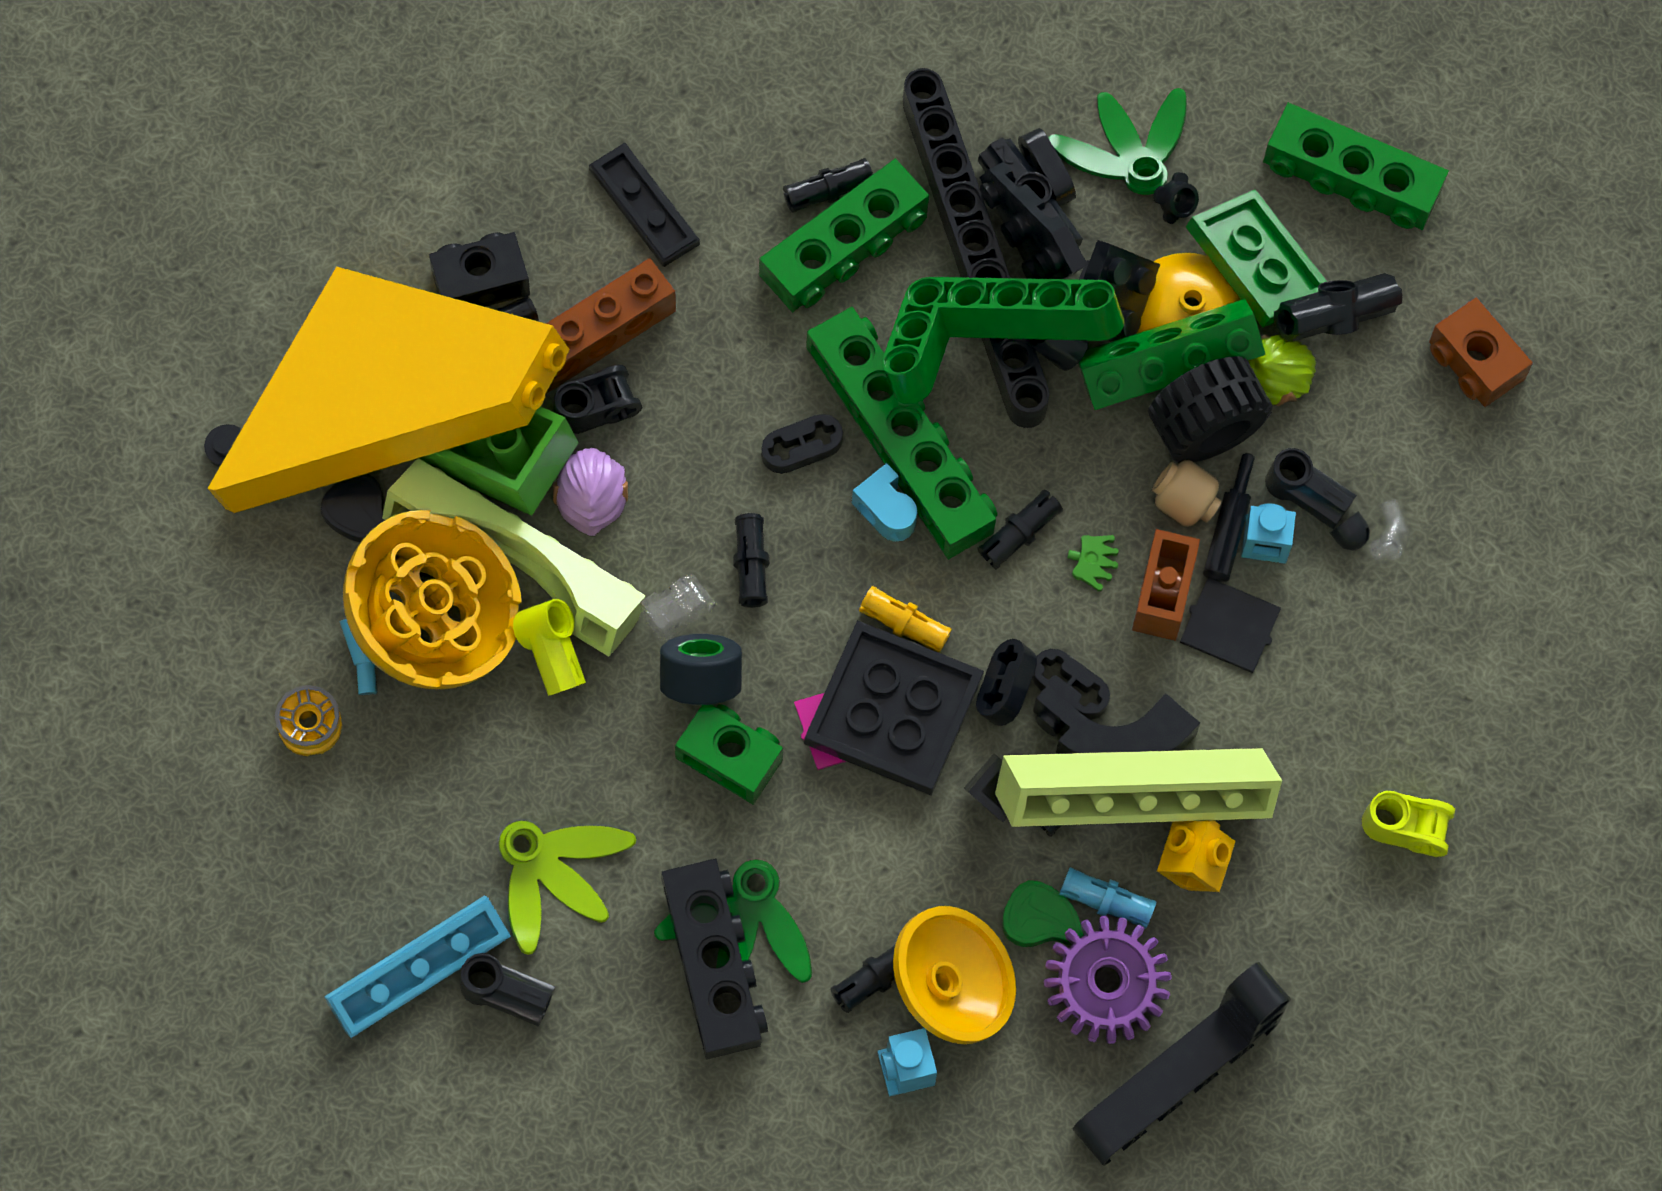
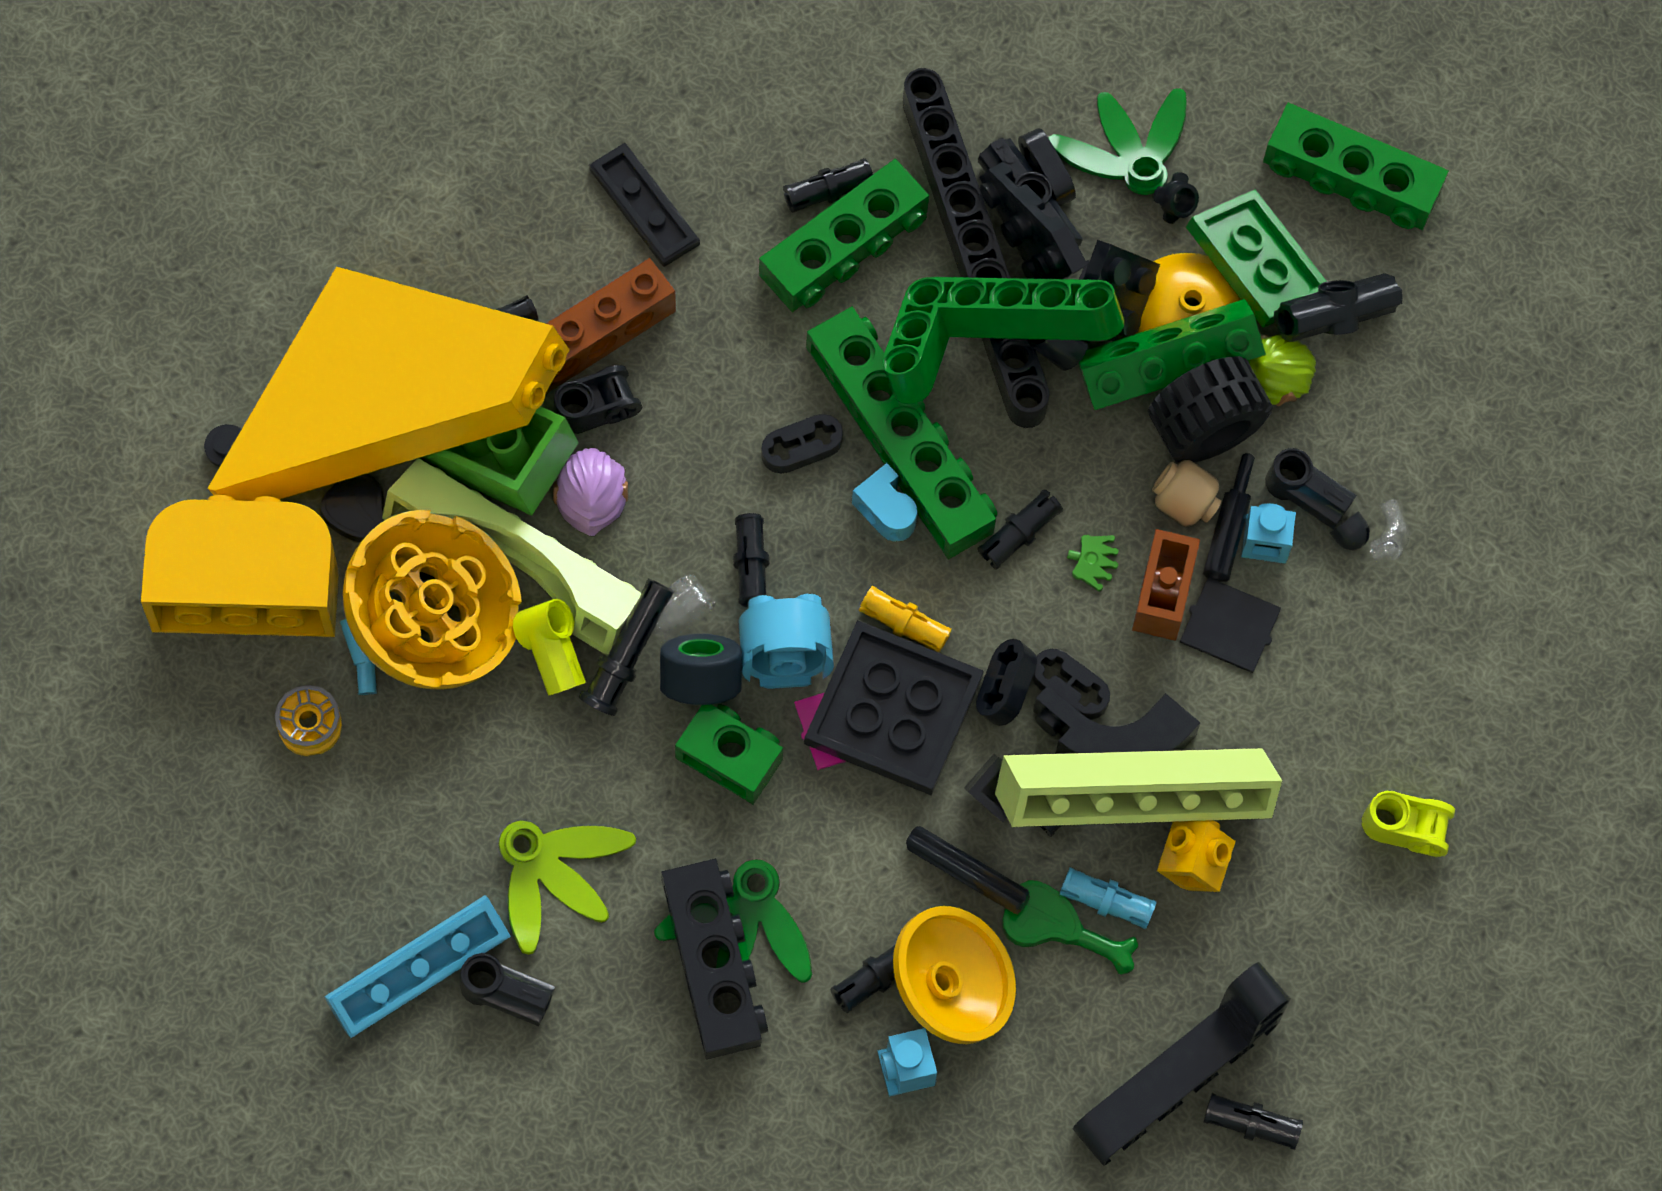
(240, 569): none -> yellow brick
(496, 252): black brick -> none
(618, 666): none -> black pin
(785, 640): none -> medium azure brick
(967, 869): none -> black axle
(1123, 955): medium lavender gear -> none
(1253, 1121): none -> black pin
(1477, 330): dark orange brick -> none

